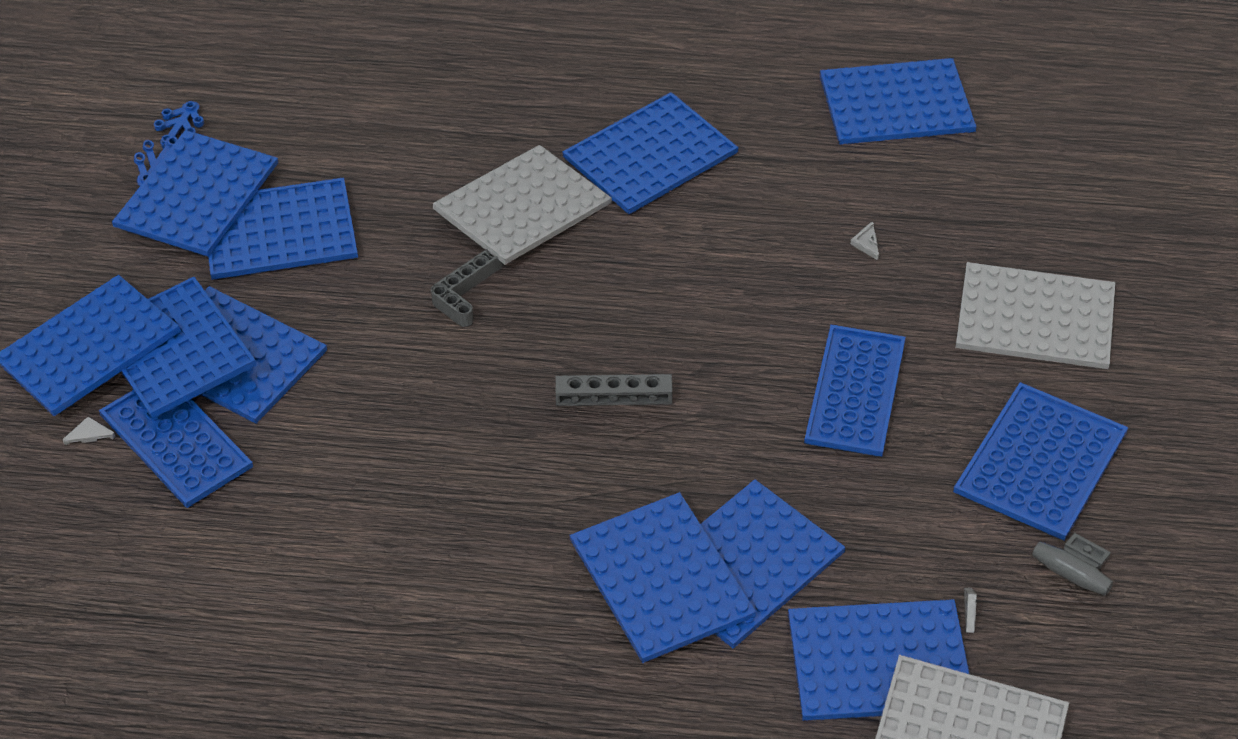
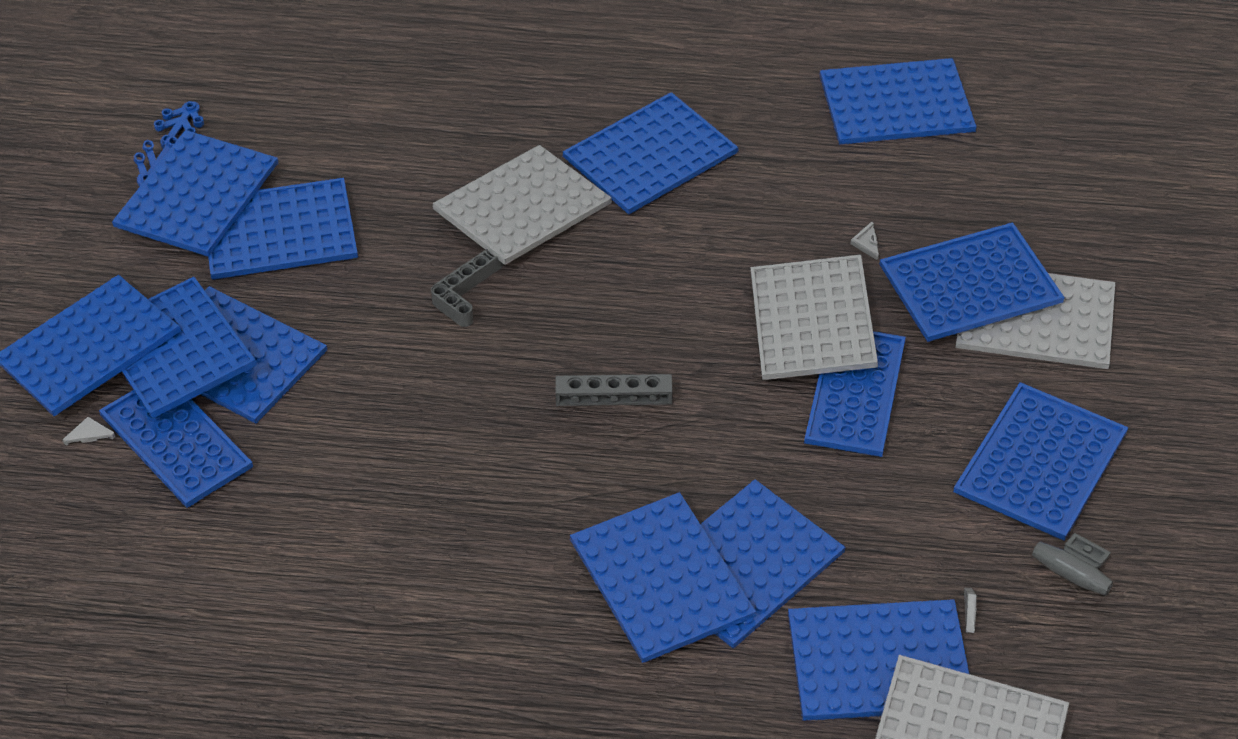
(813, 317): none -> light grey plate
(971, 281): none -> blue plate

